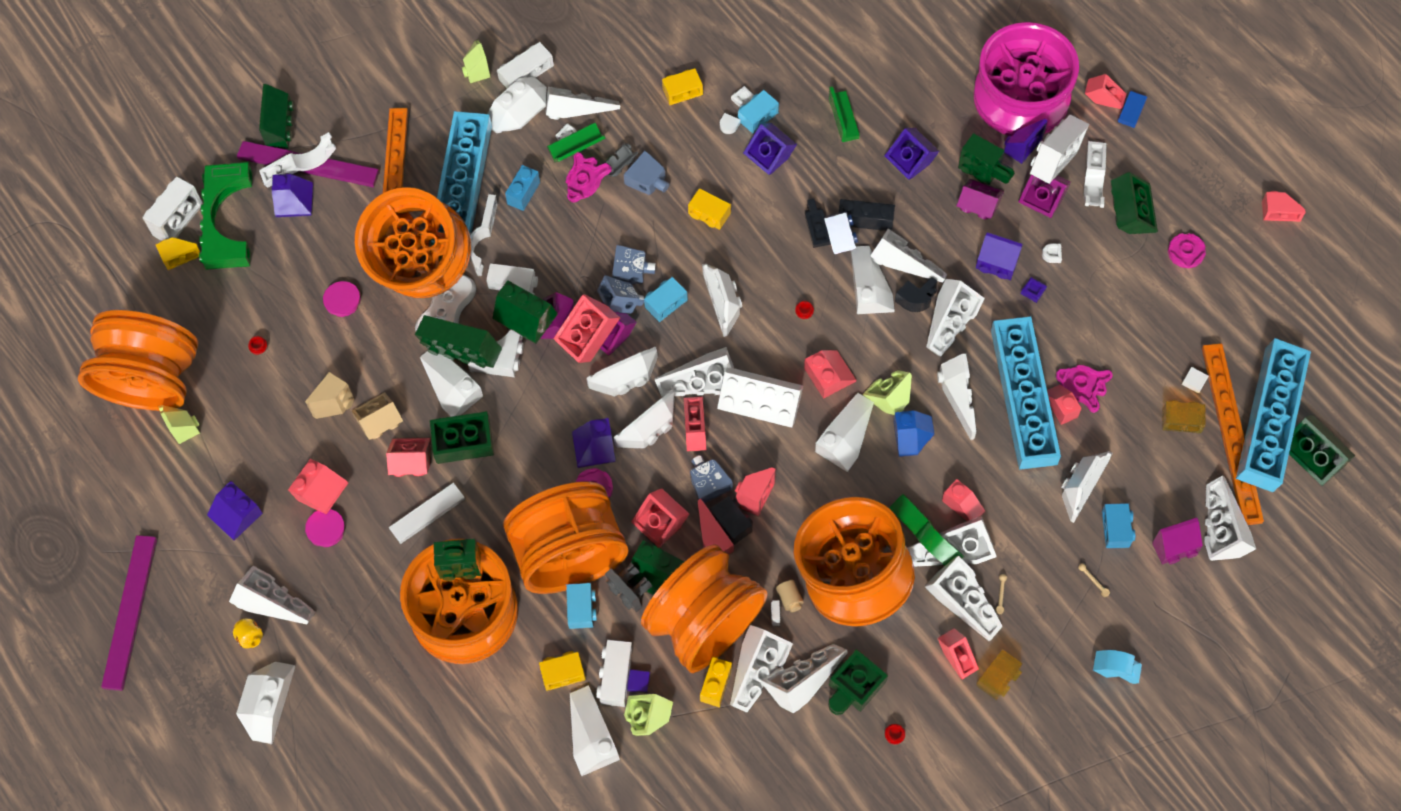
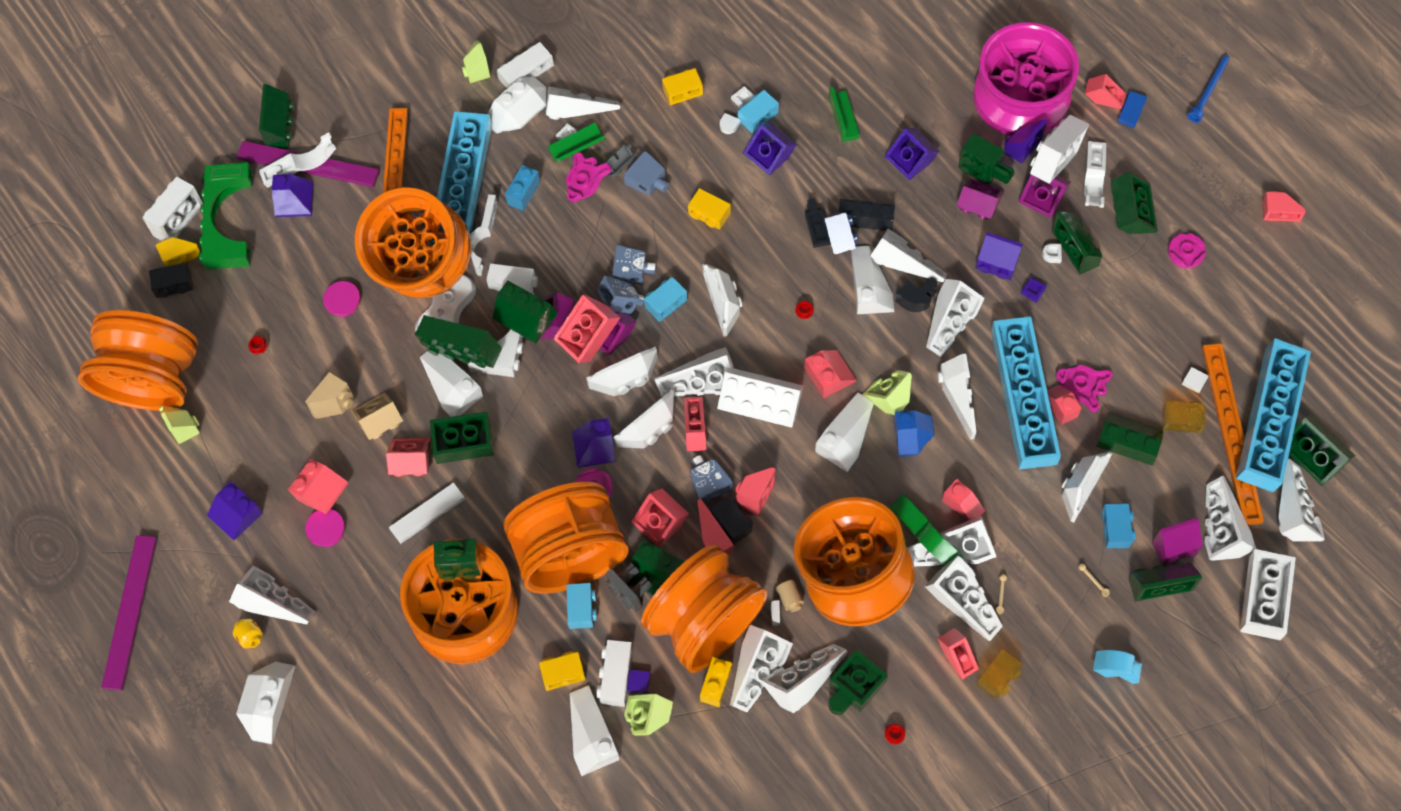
(170, 280): none -> black brick
(1076, 242): none -> dark green slope
(1130, 439): none -> dark green slope
(1164, 580): none -> dark green slope
(1196, 113): none -> blue piece
(1267, 594): none -> white brick
(1295, 509): none -> white wedge

